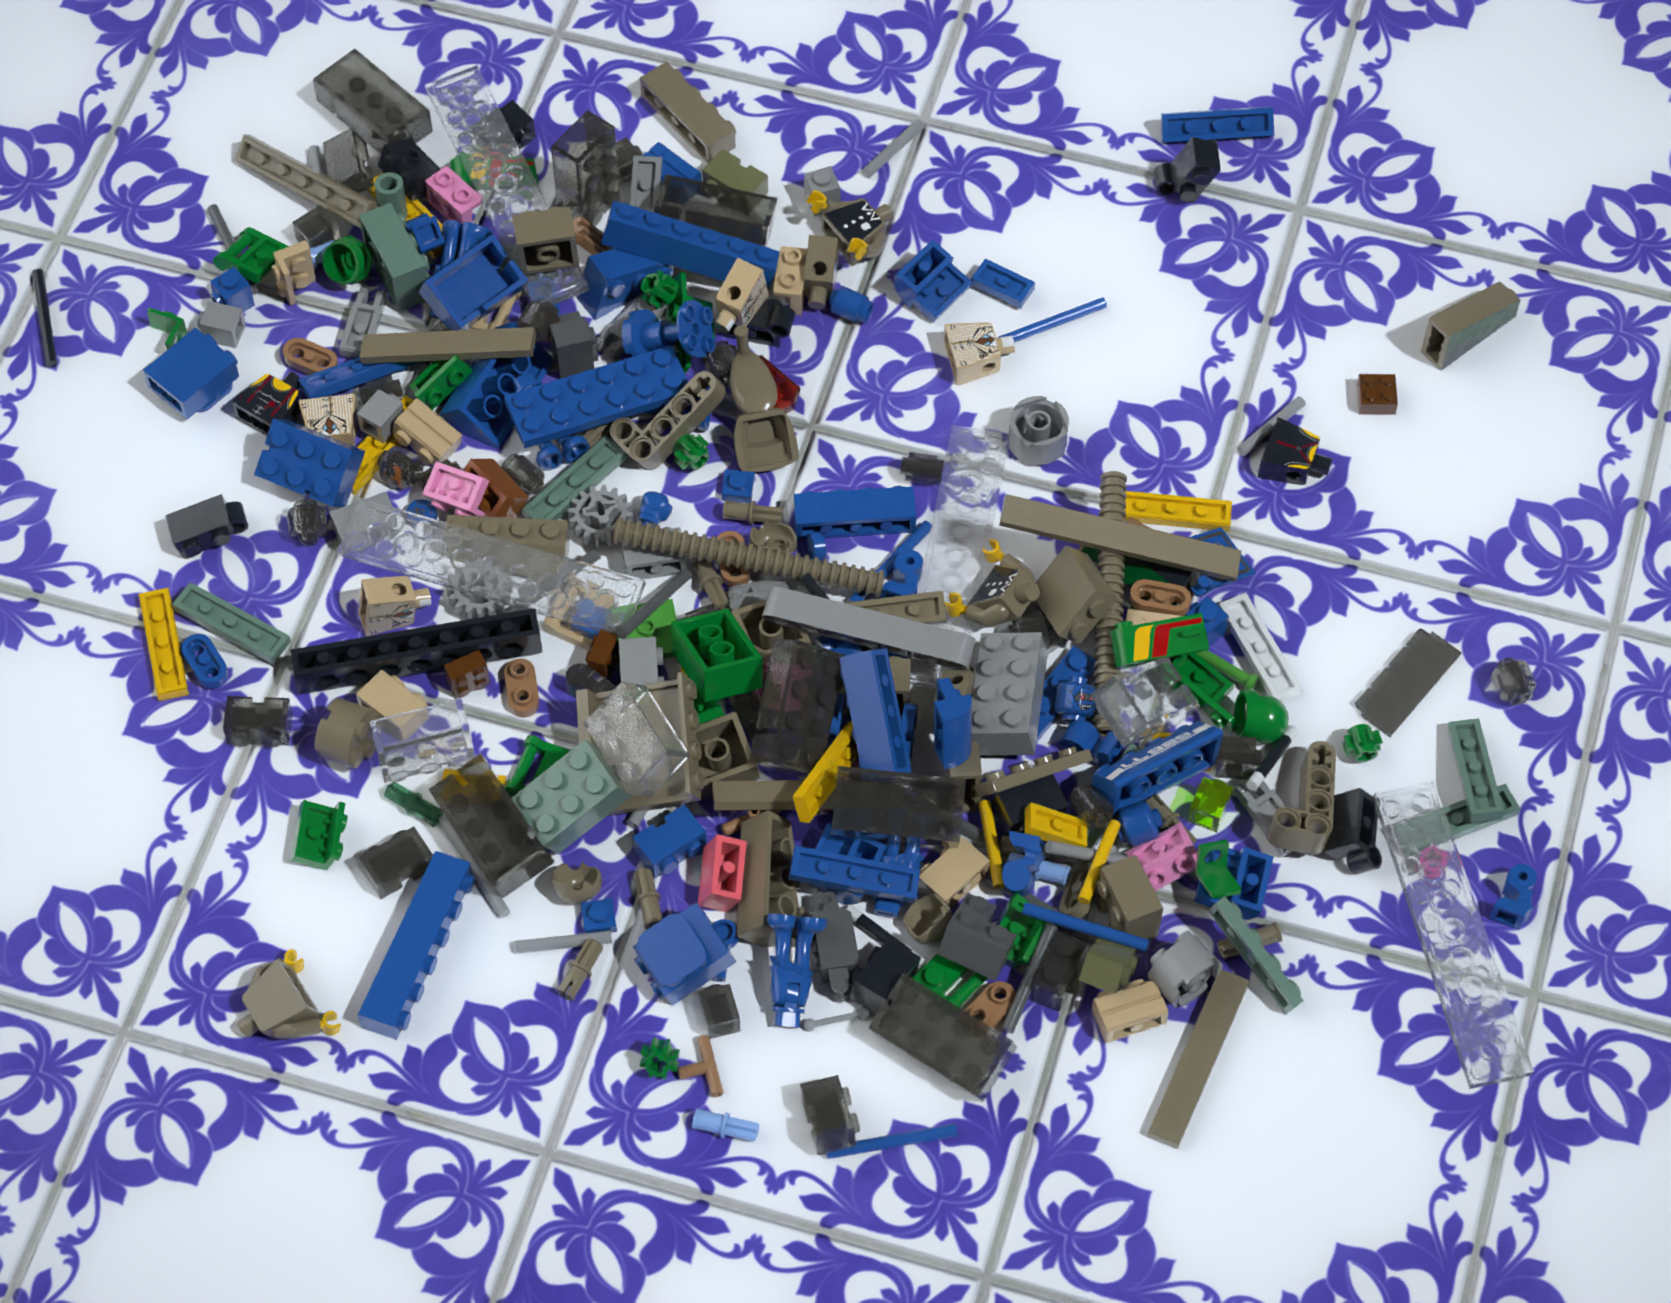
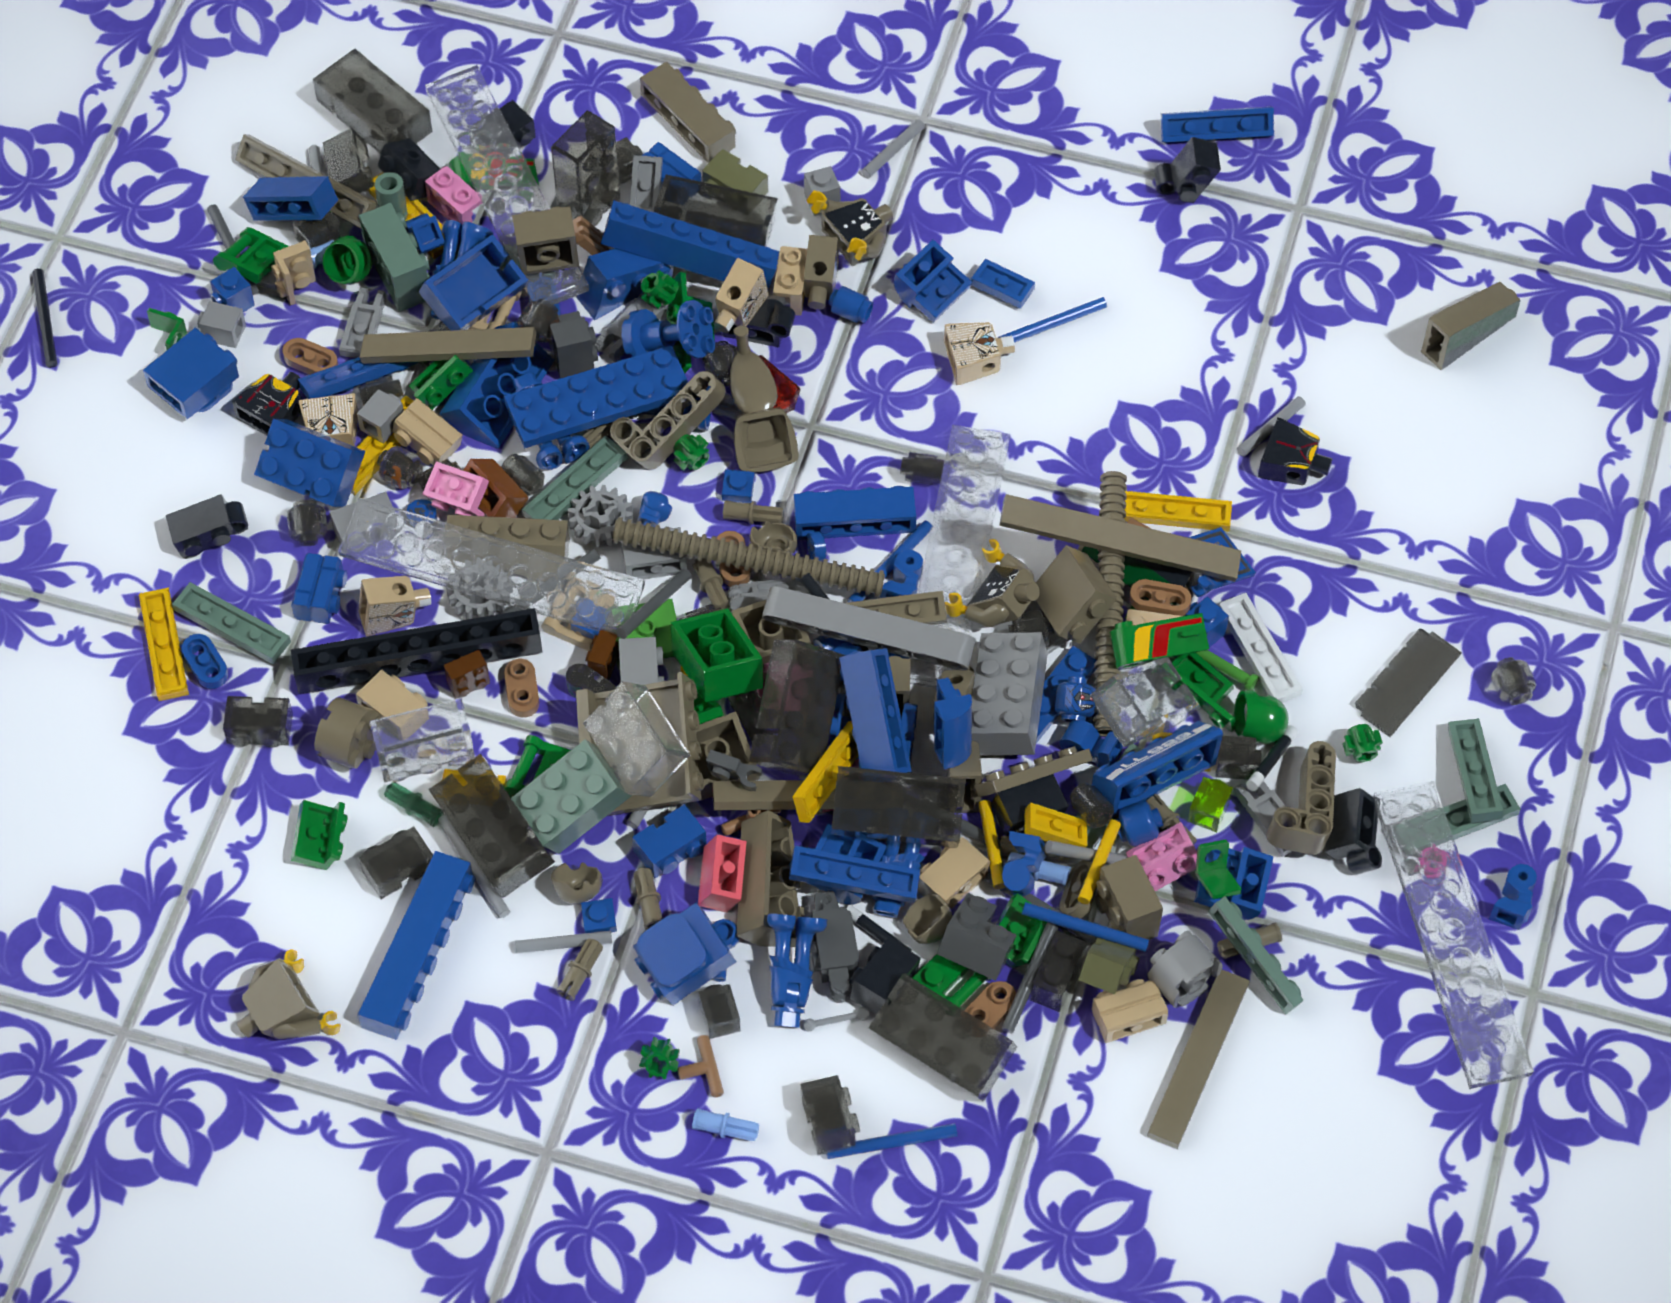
(290, 198): none -> blue brick
(318, 588): none -> blue brick
(726, 767): none -> dark grey plate
(1038, 431): light grey brick -> none
(1377, 394): reddish brown piece -> none

